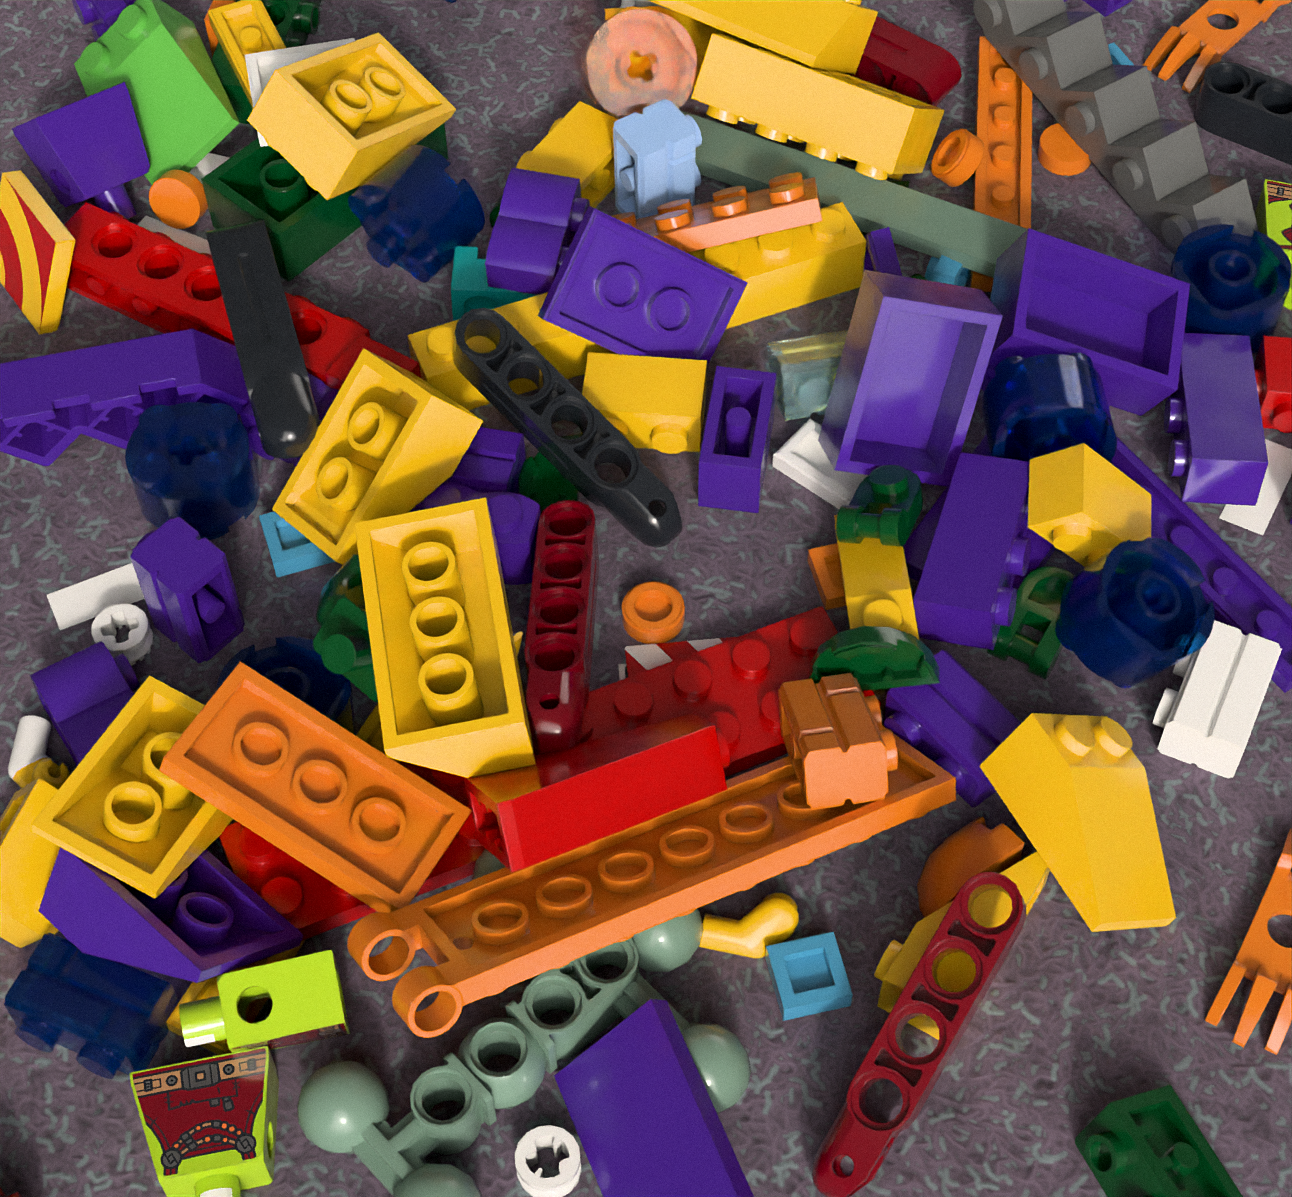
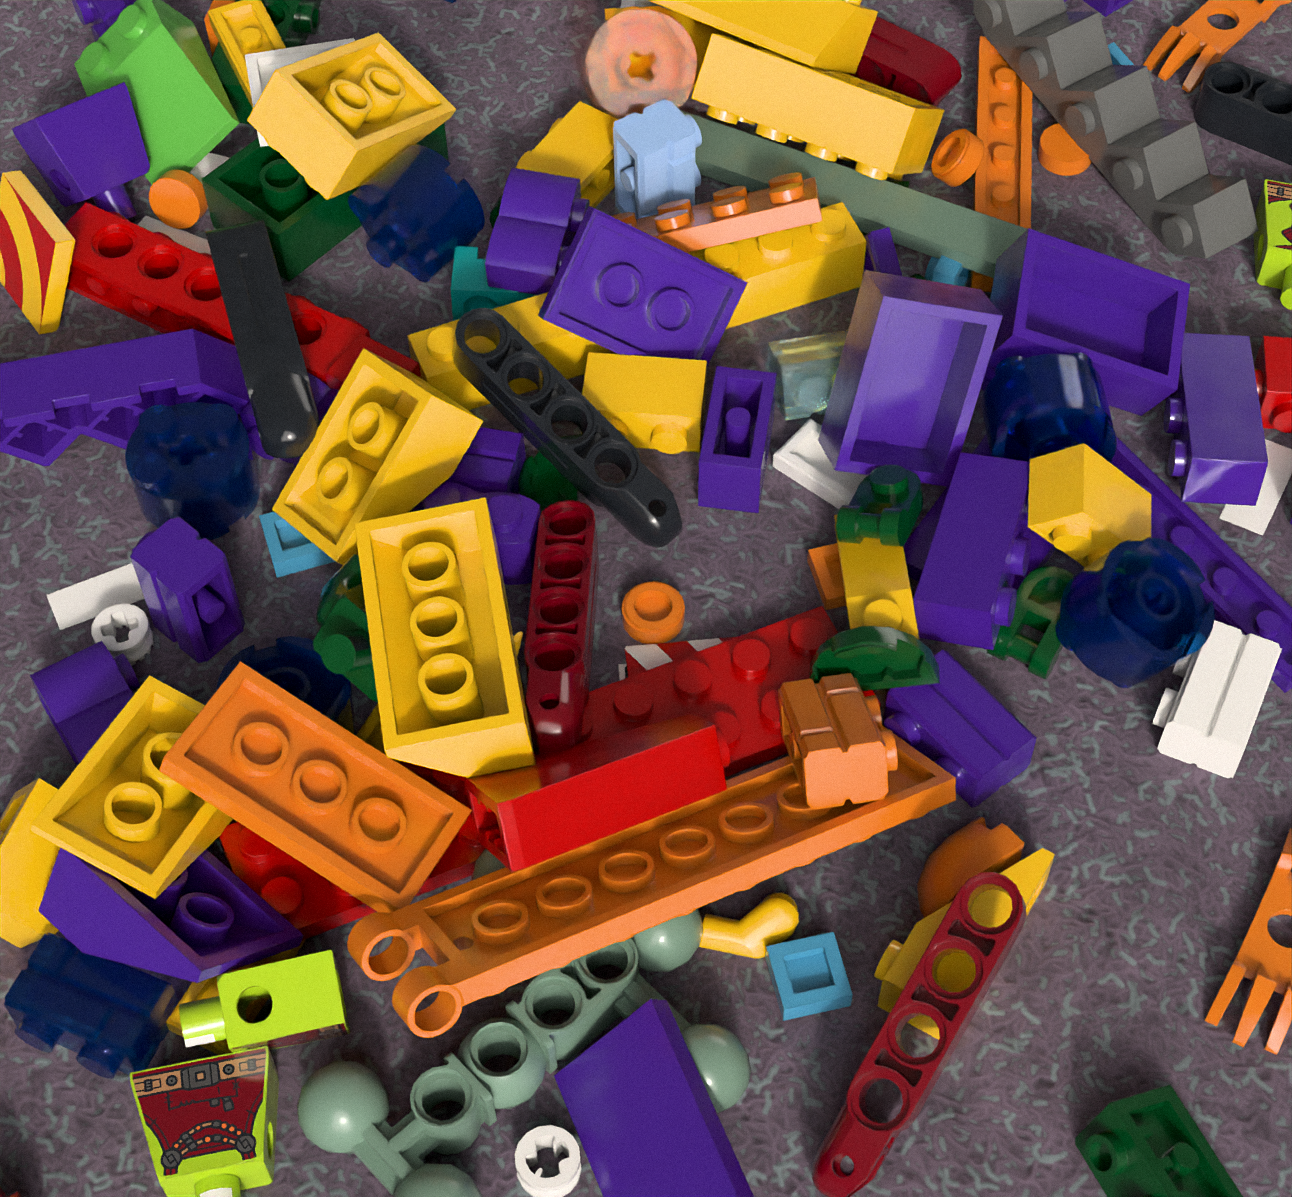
(28, 754): white arm -> none
(1087, 815): yellow slope -> none
(1233, 282): clear blue brick -> none

